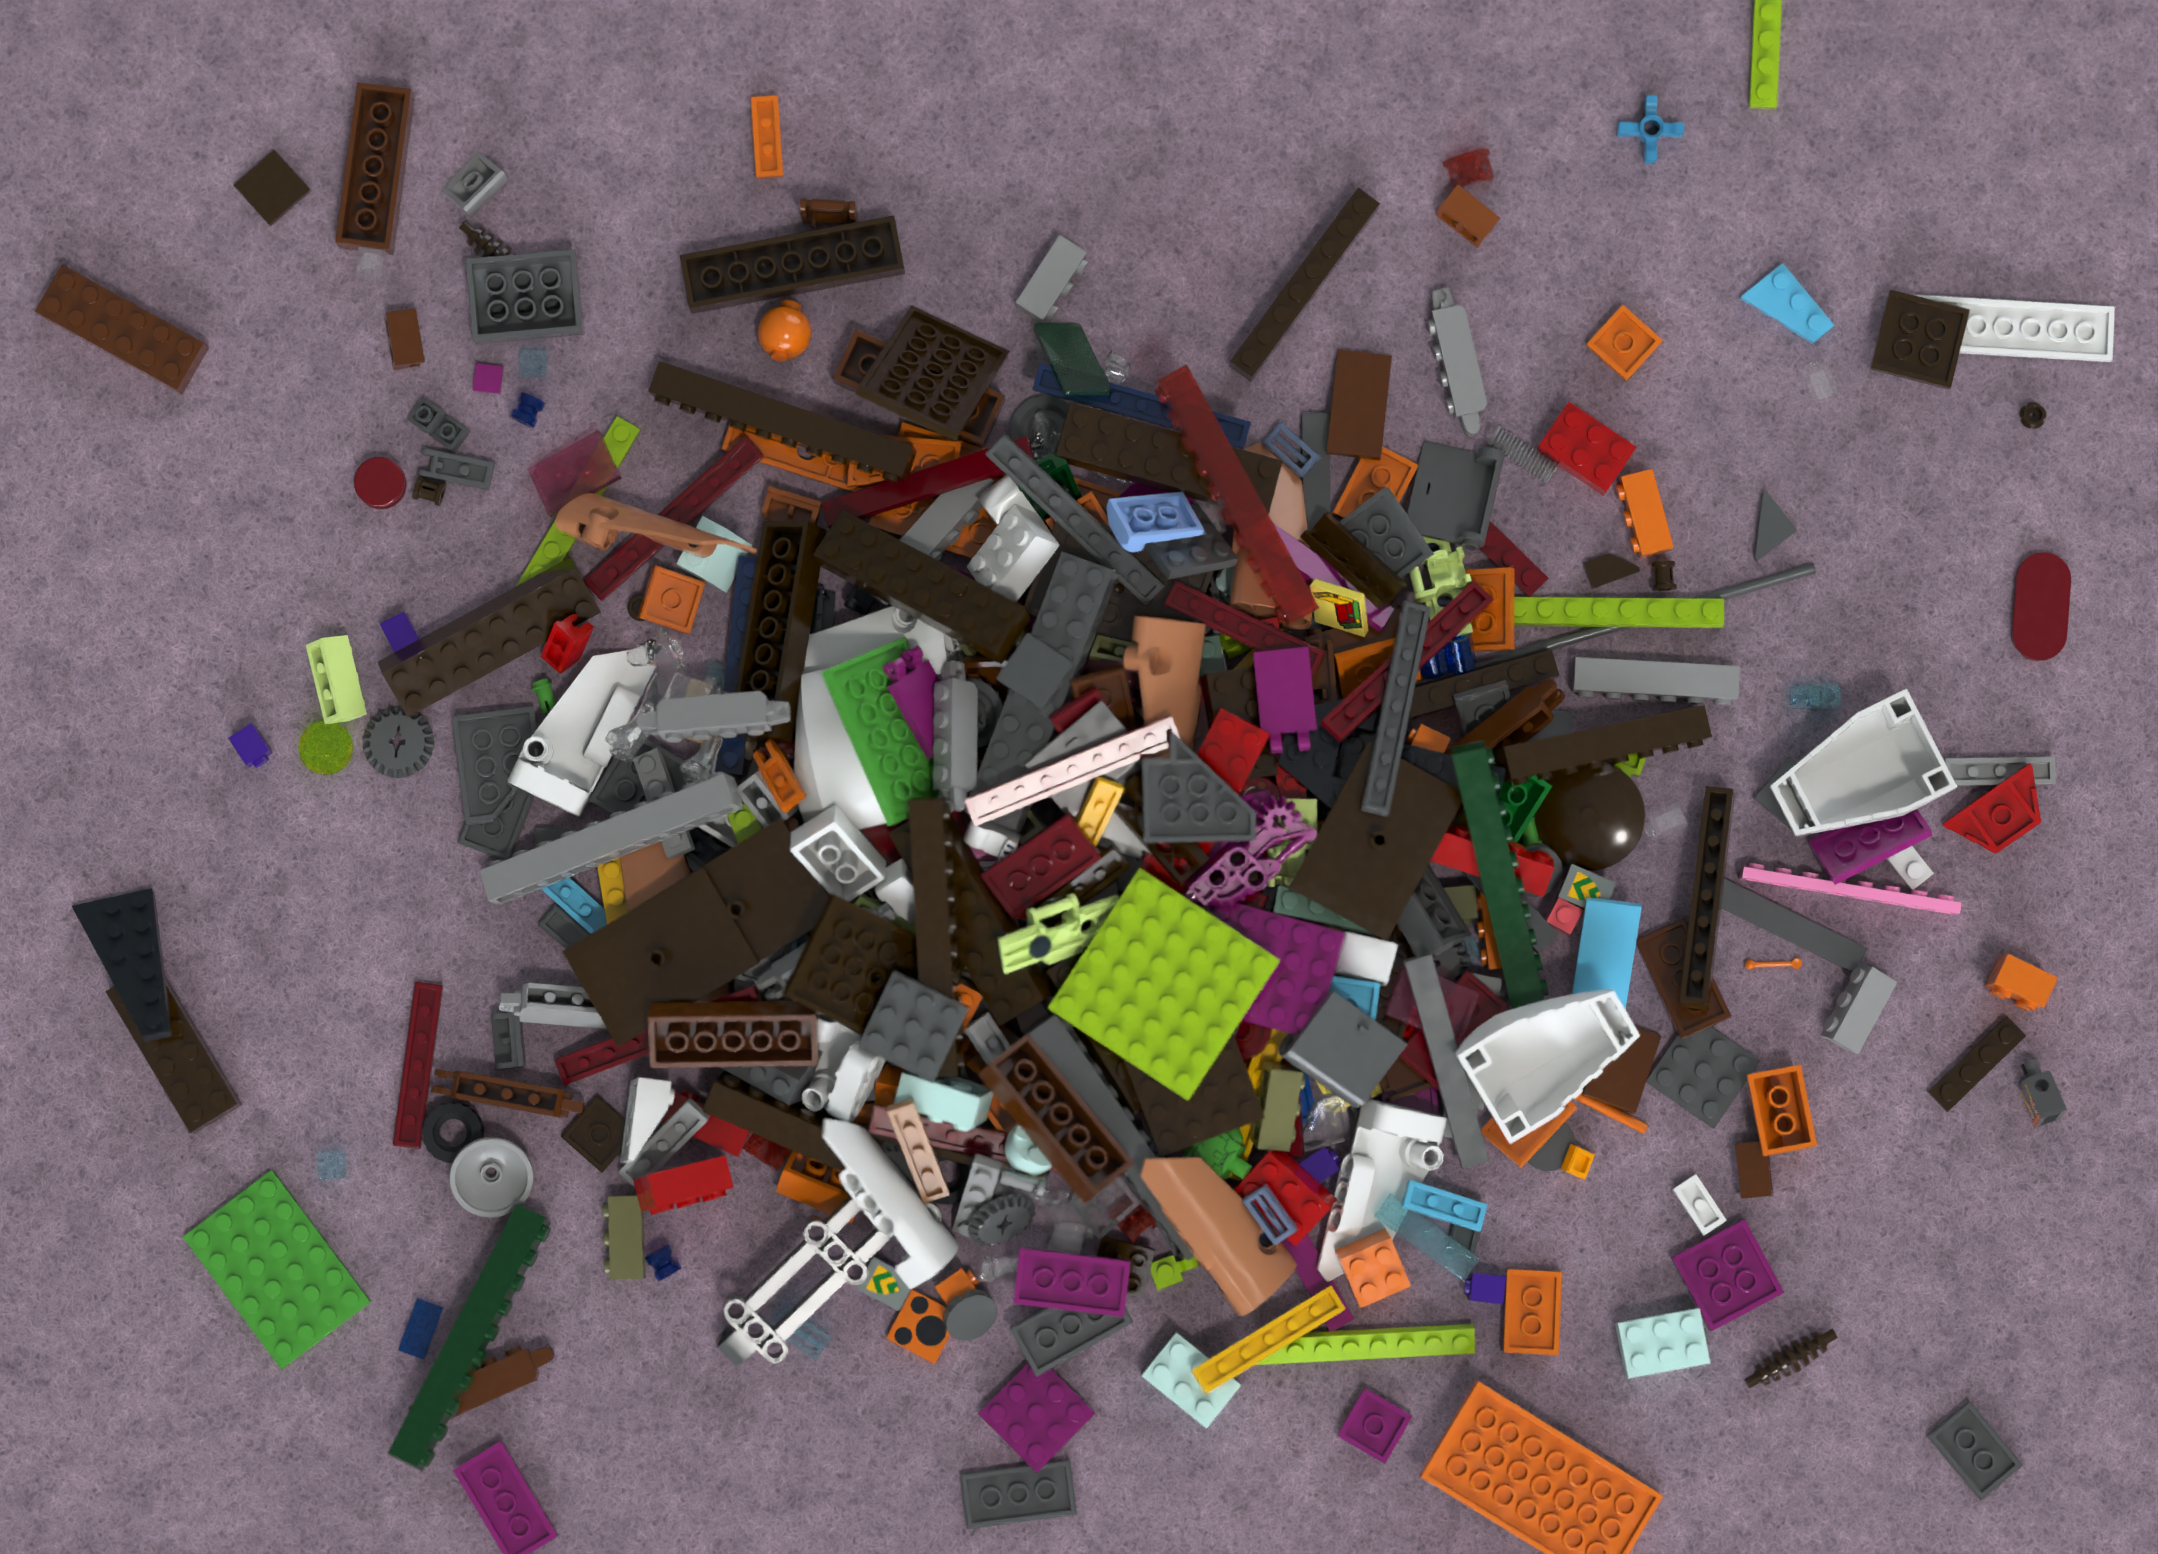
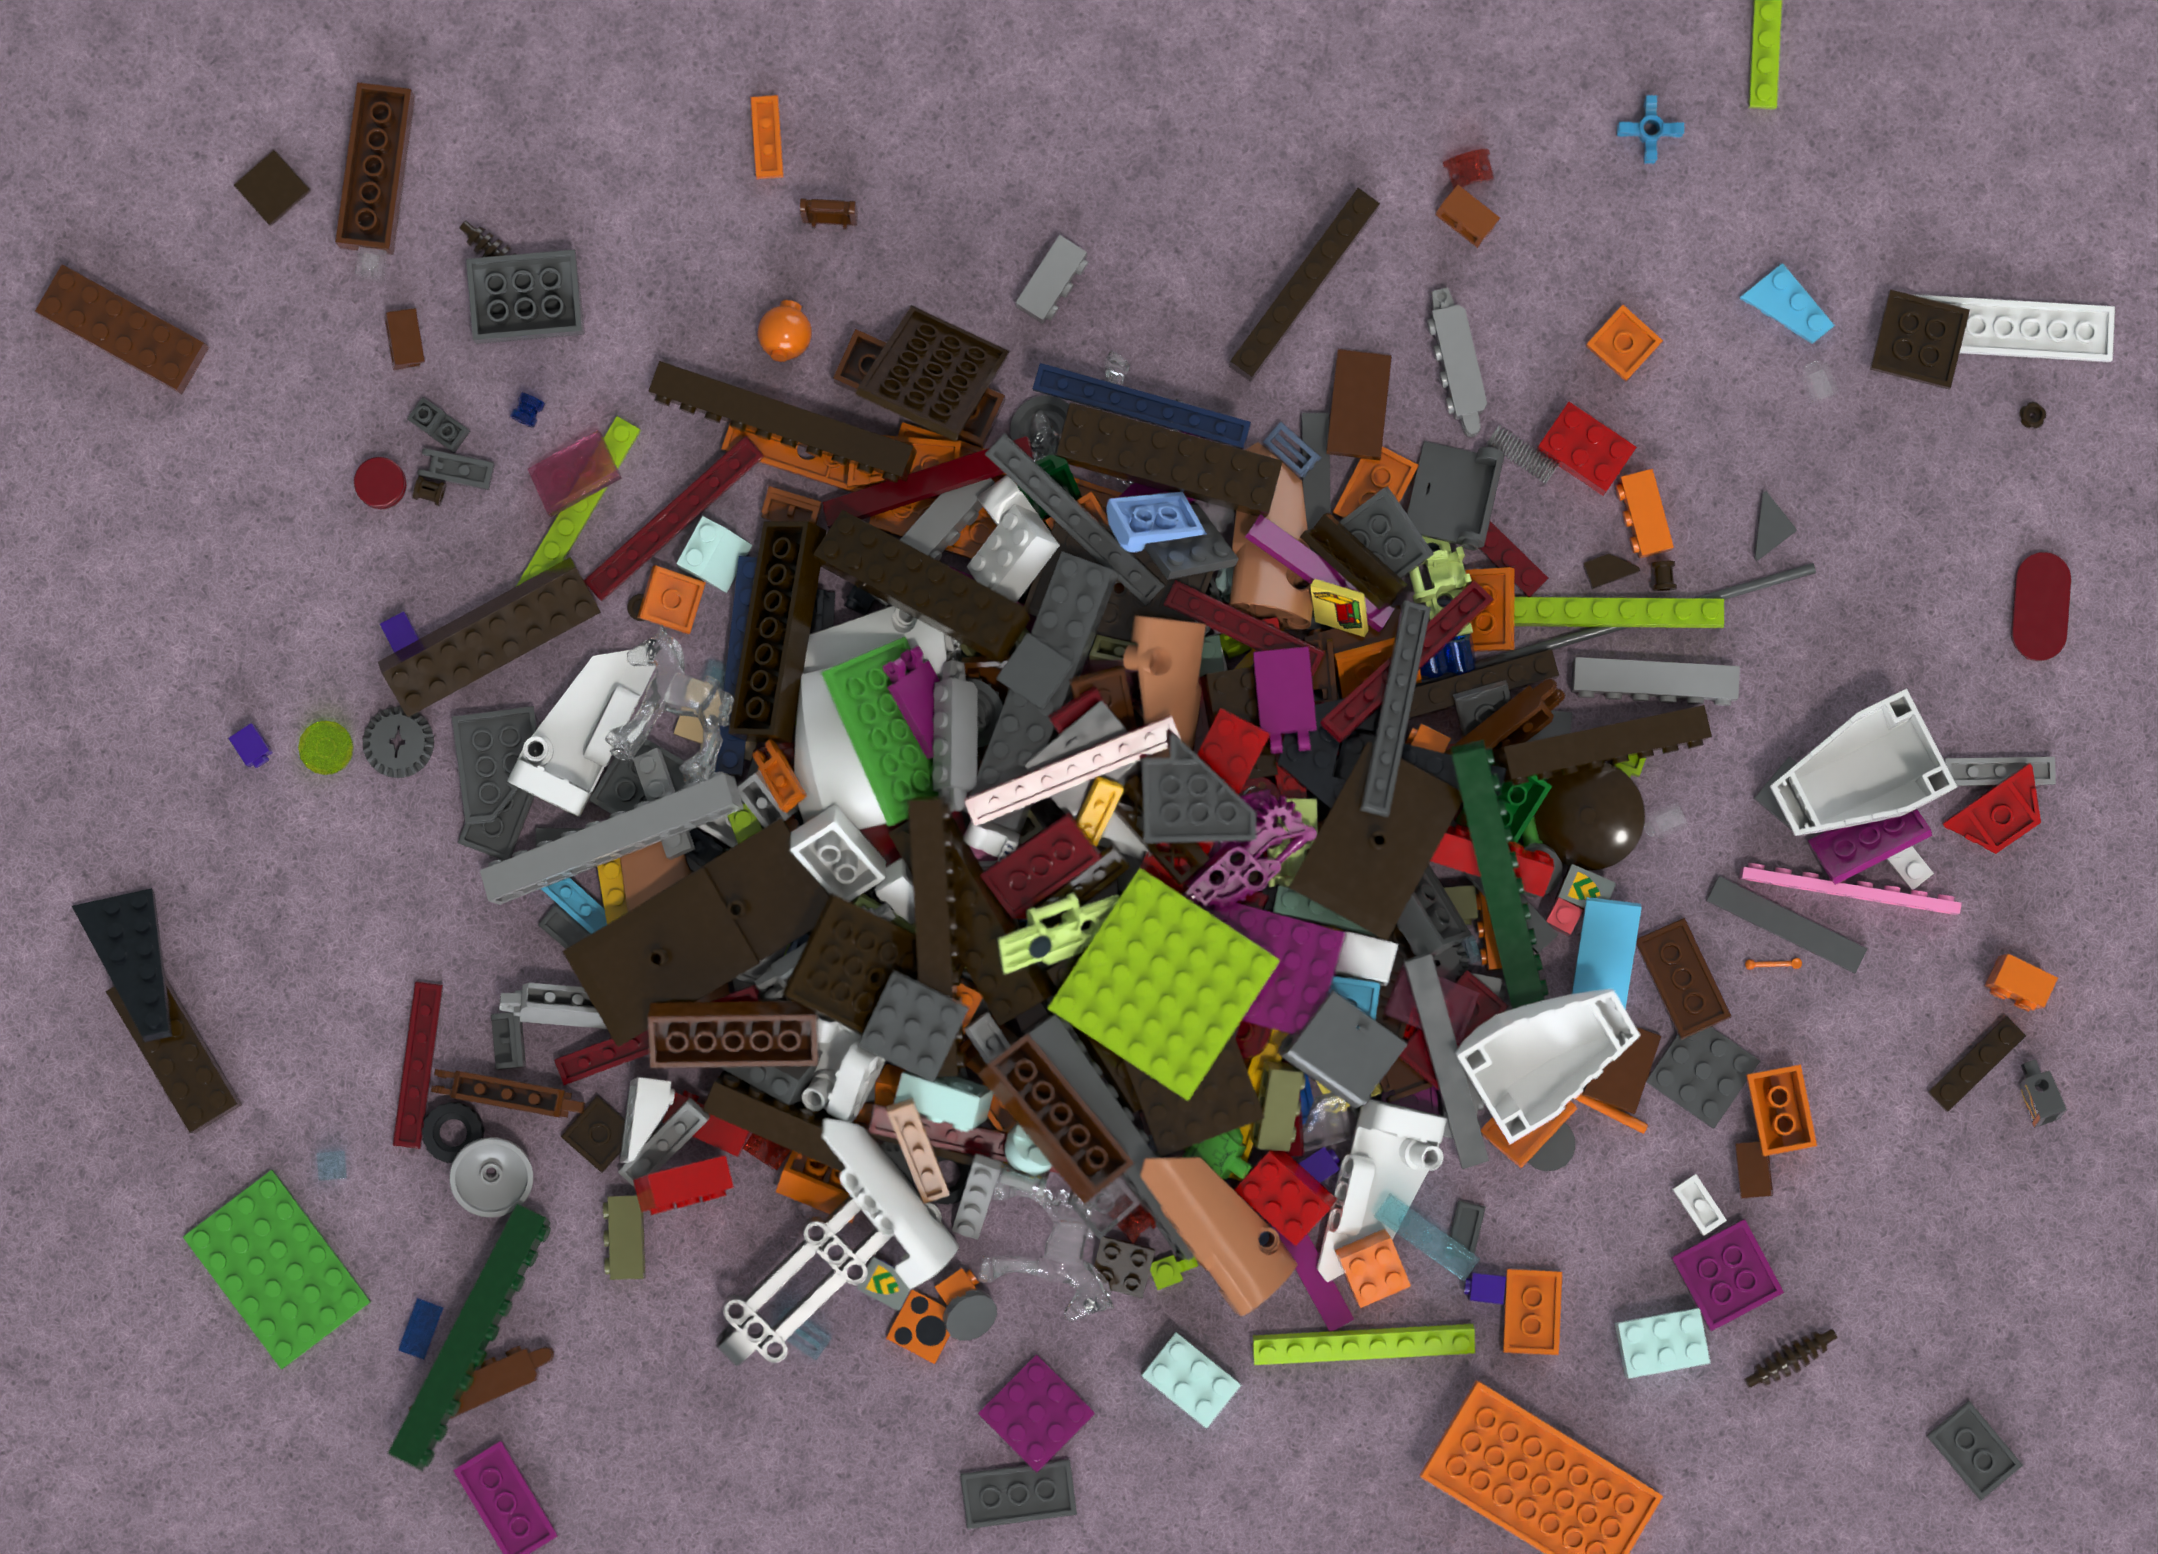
(336, 679): yellowish green brick -> none
(475, 184): light grey slope -> none
(488, 378): magenta tile -> none
(533, 363): clear light blue tile -> none
(544, 694): bright green pin -> none
(566, 643): red hinge -> none
(598, 519): nougat panel -> none
(663, 1263): clear blue wheel -> none
(714, 716): light grey hinge -> none
(792, 264): dark brown brick -> none
(1001, 1219): dark grey gear -> none
(1059, 1334): dark grey tile -> none
(1071, 1282): magenta plate -> none
(1072, 359): clear green piece -> none
(1236, 494): clear red brick -> none
(1268, 1340): yellow plate -> none
(1278, 1208): sand blue tile -> none
(1374, 1425): magenta plate -> none
(1444, 1205): medium azure plate -> none
(1577, 1161): light orange tile -> none
(1707, 898): dark brown brick -> none
(1815, 697): clear light blue leg -> none
(1858, 1008): light grey brick -> none

